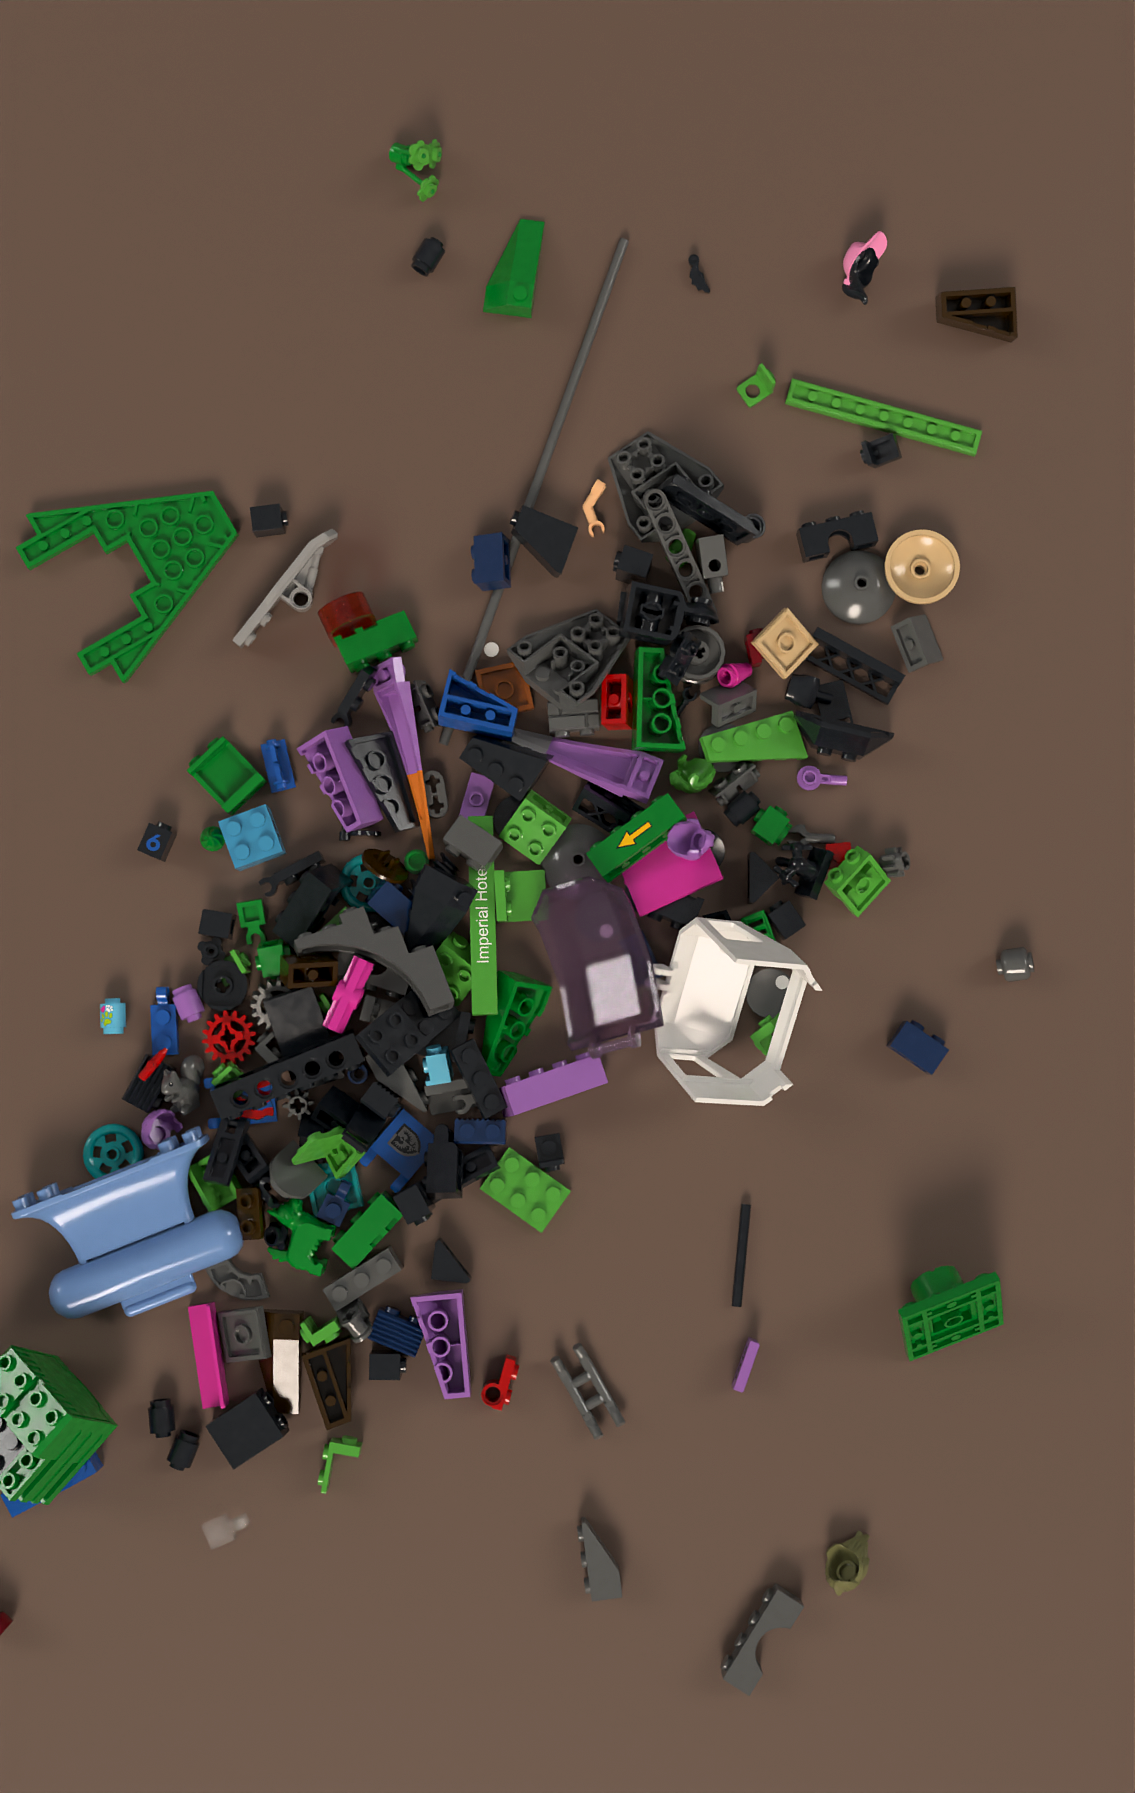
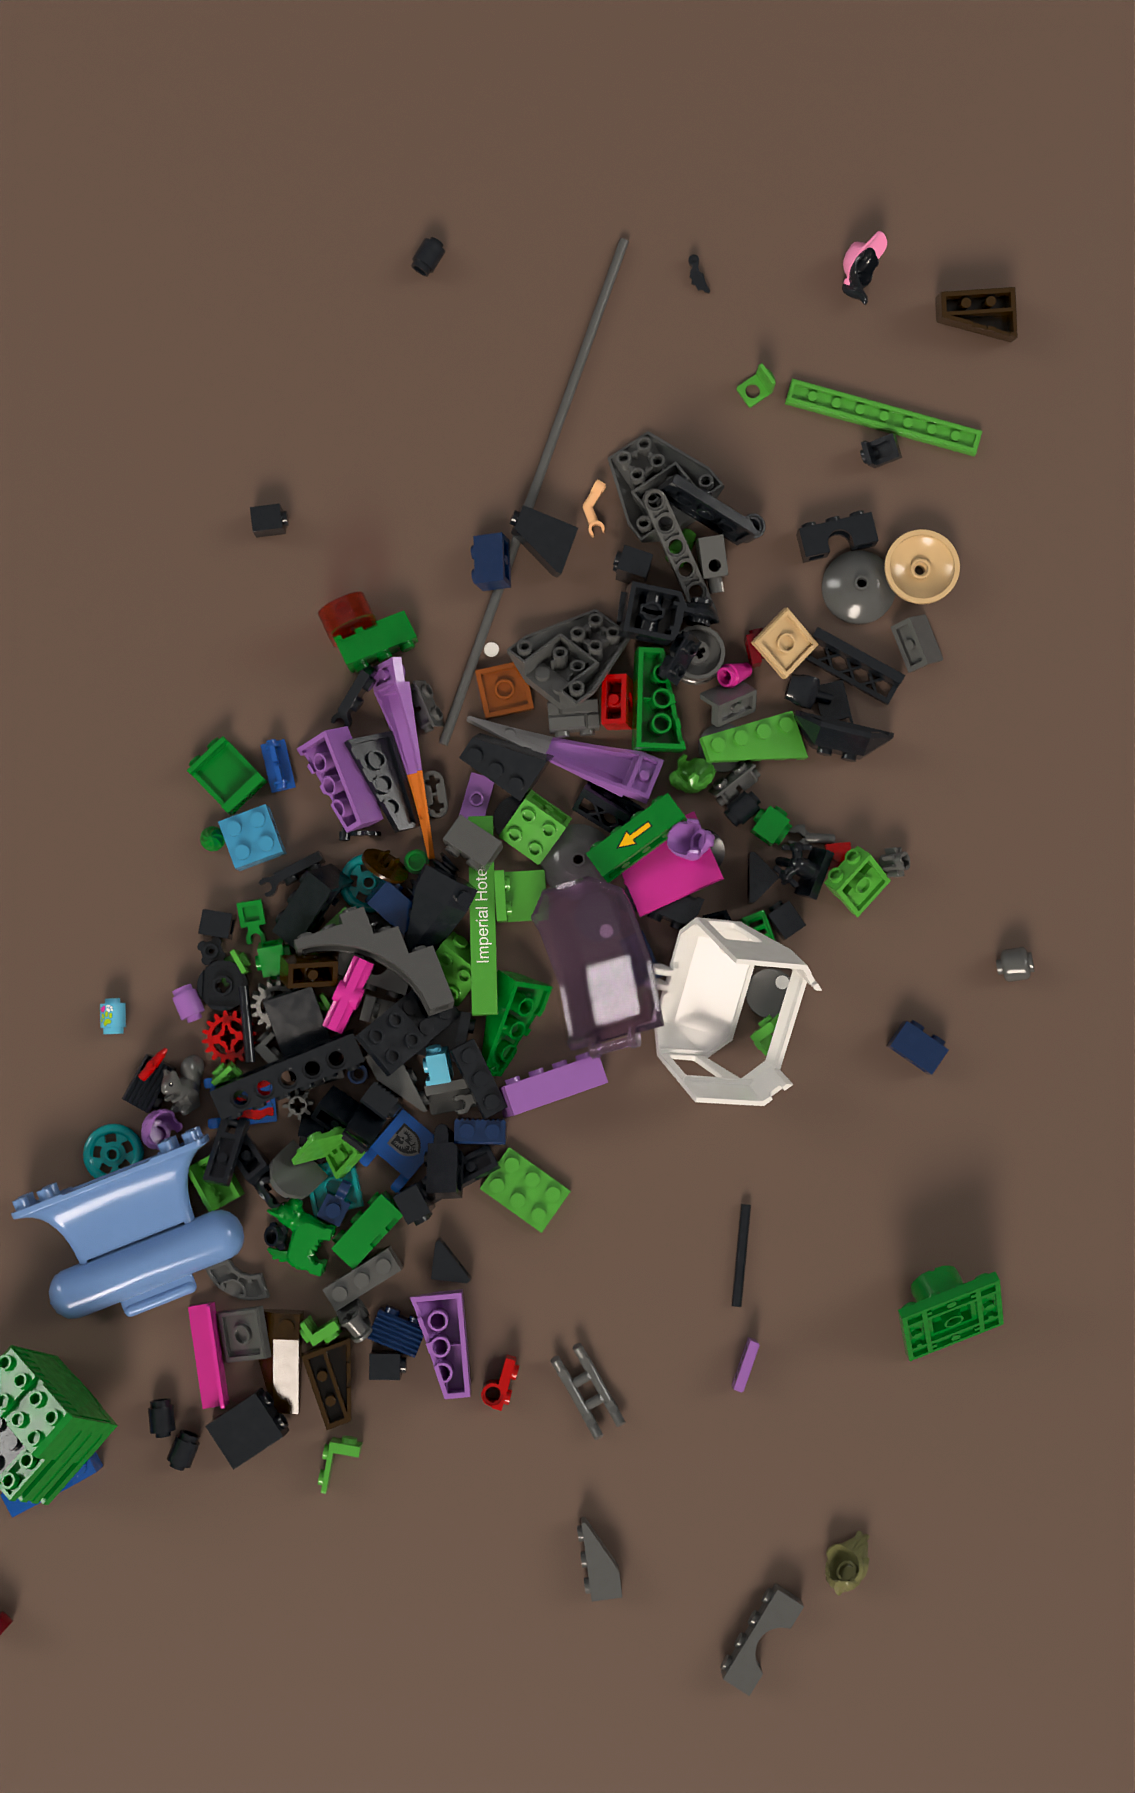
(157, 841): black brick -> none
(164, 1023): blue plate -> none
(174, 541): green wing -> none
(221, 1529): clear plate -> none
(246, 1024): none -> black bar
(250, 1212): dark brown bracket -> none
(296, 580): light grey piece -> none
(418, 155): bright green plant -> none
(474, 710): blue wedge -> none
(515, 276): green wedge -> none
(549, 1151): black bracket -> none
(686, 699): black hand -> none
(810, 778): medium lavender plate -> none

